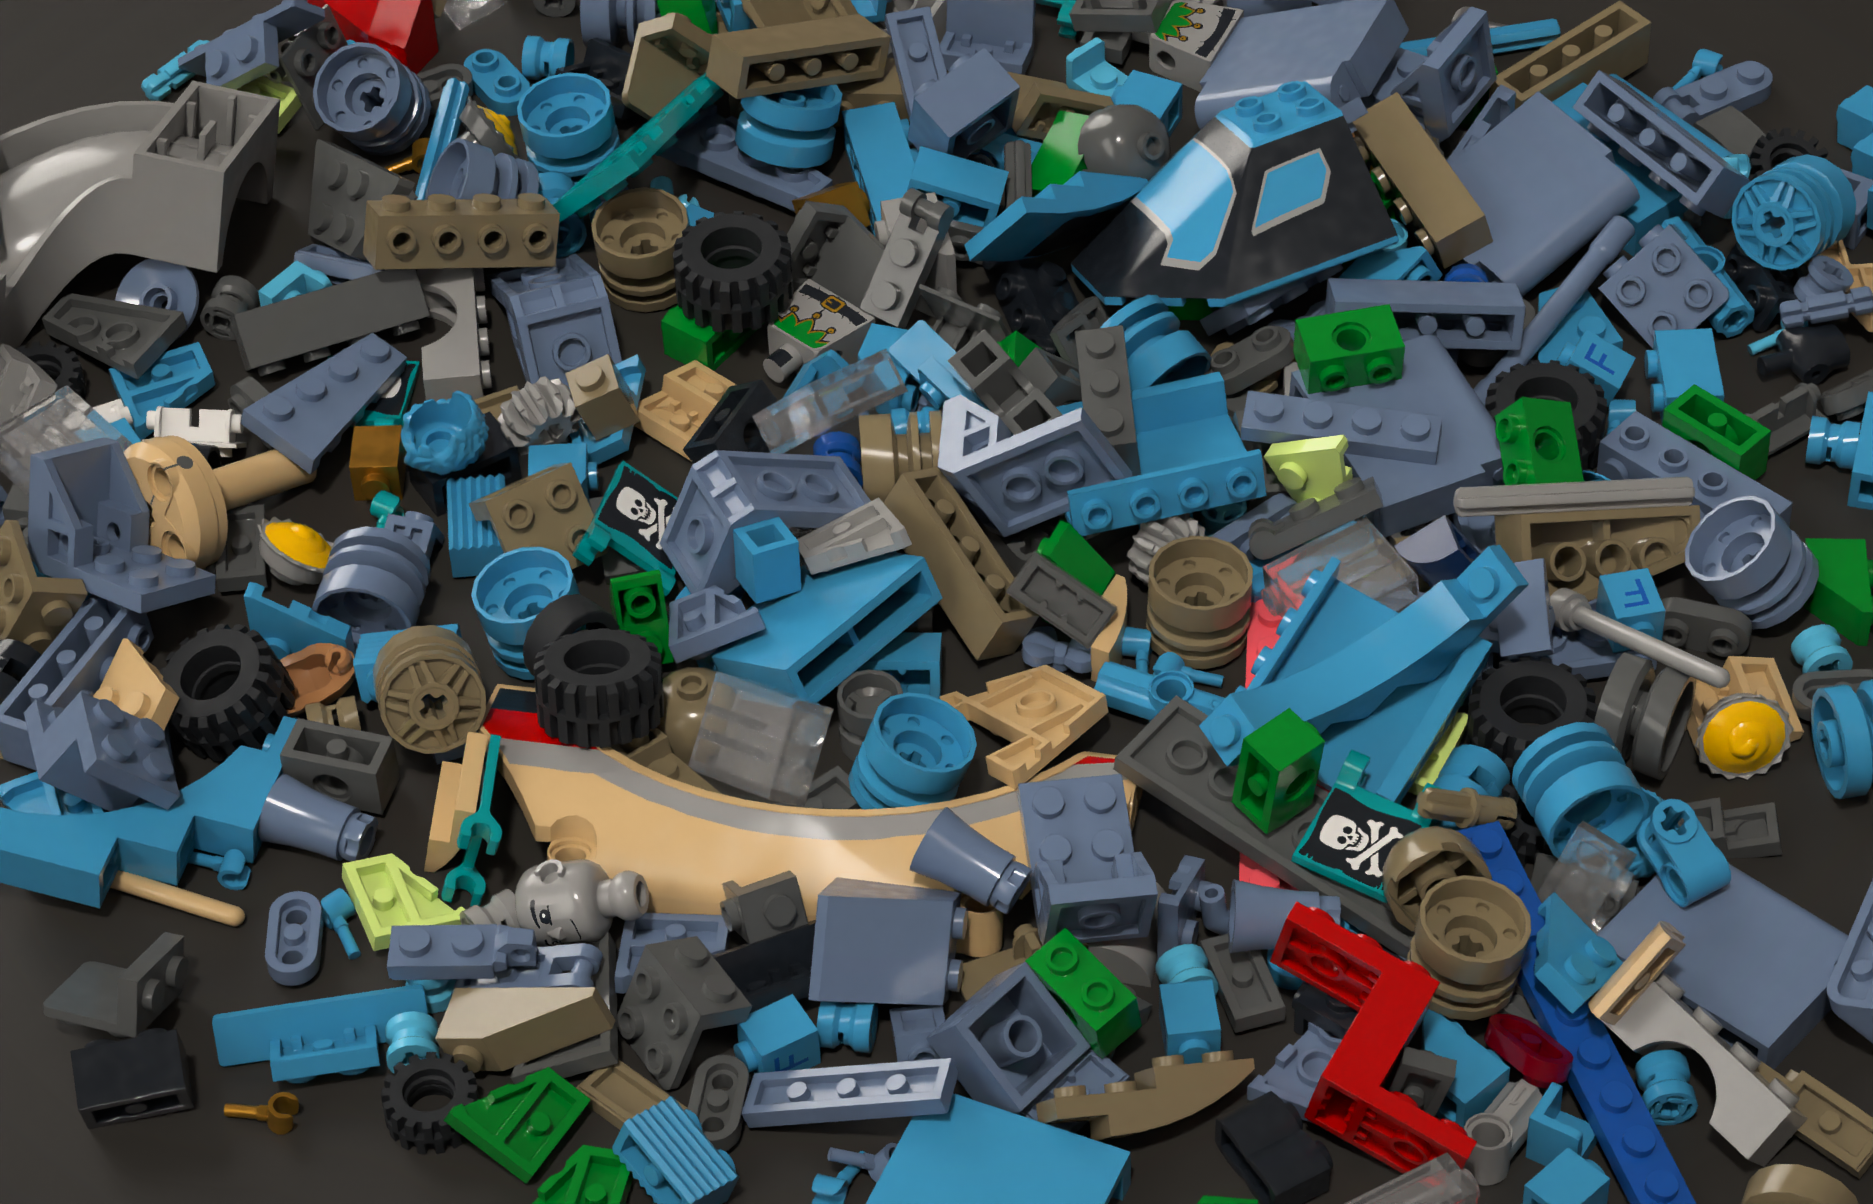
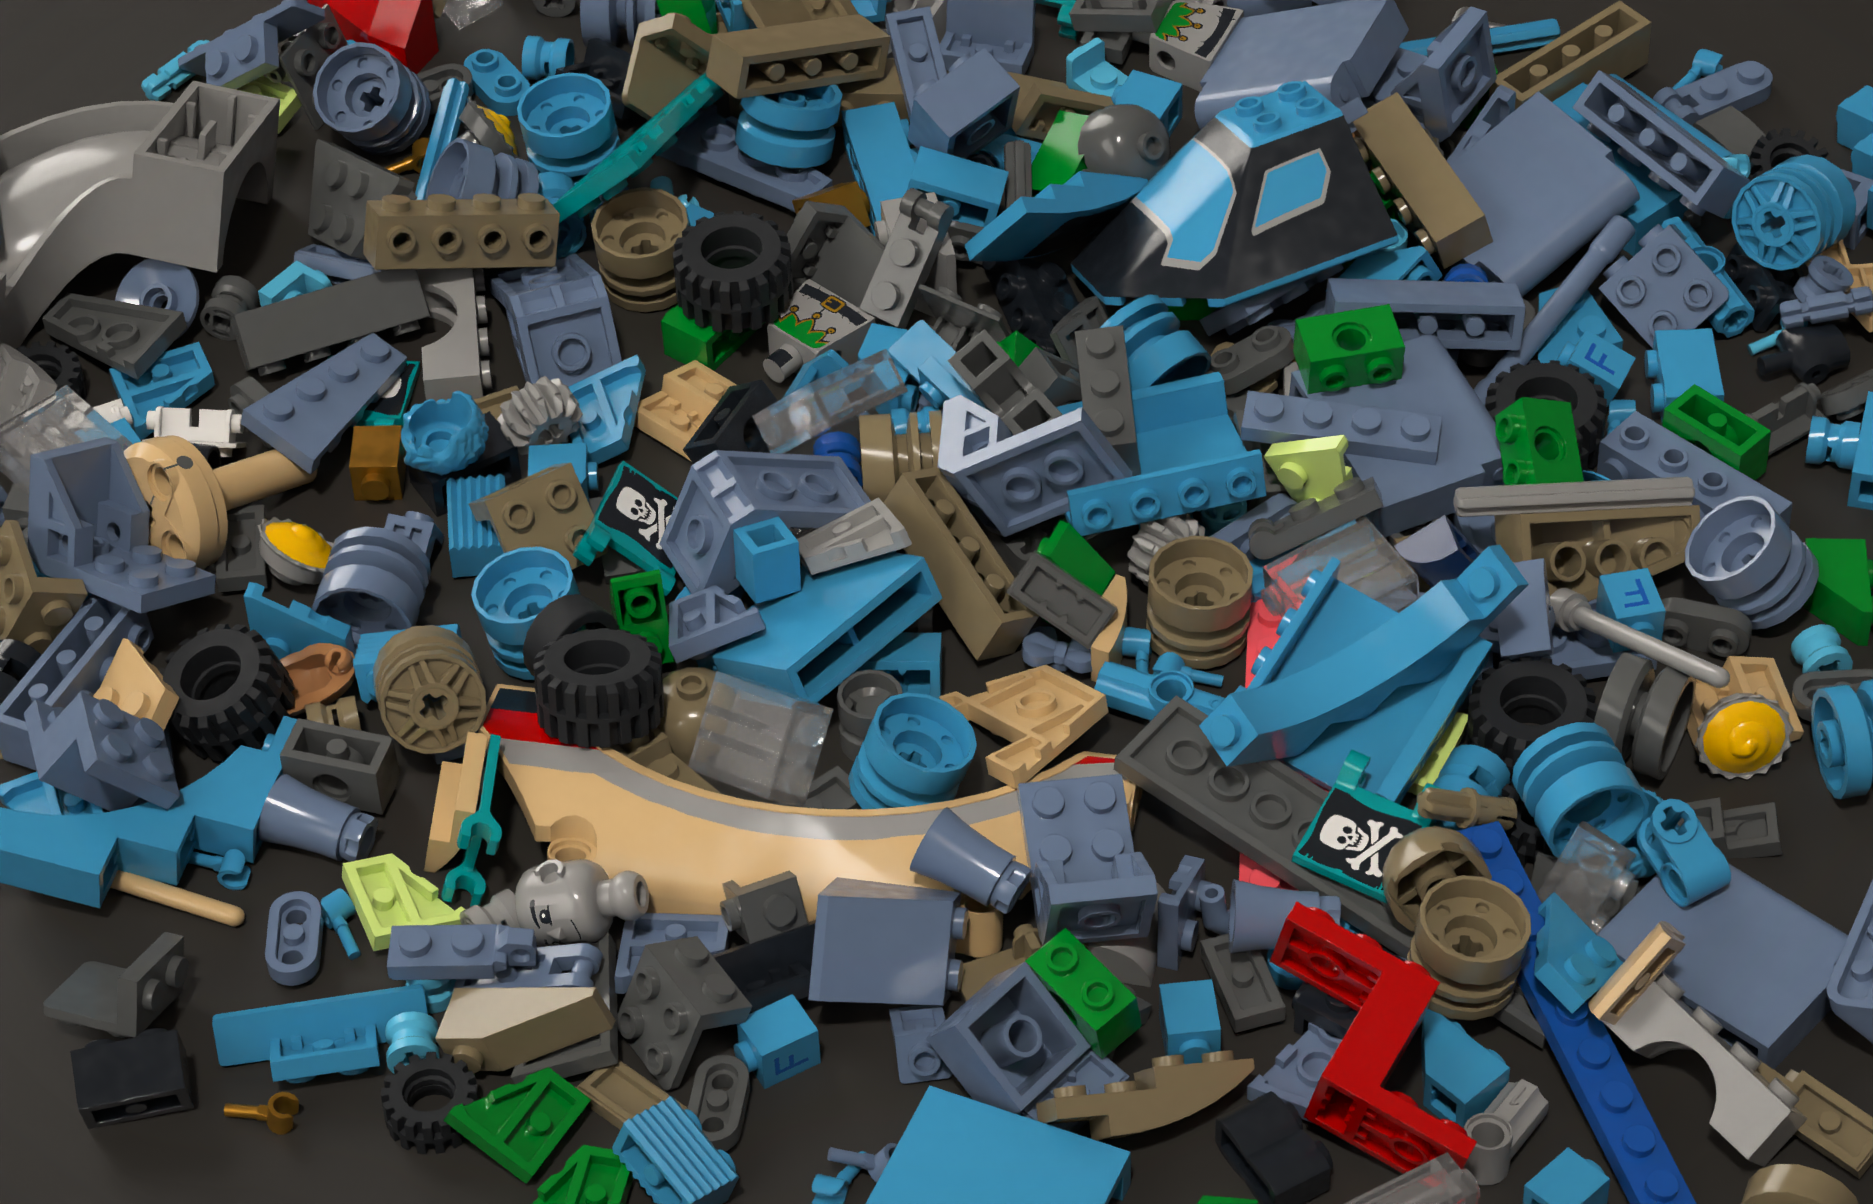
(383, 504): teal hand -> none
(602, 397): dark tan brick -> none
(848, 1024): dark azure wheel -> none
(850, 1093): sand blue plate -> none
(1184, 964): medium azure wheel -> none
(1278, 770): green brick -> none
(1422, 1077): dark grey plate -> none
(1528, 1049): dark red plate -> none
(1554, 1130): dark azure panel -> none
(1668, 1094): dark azure wheel -> none

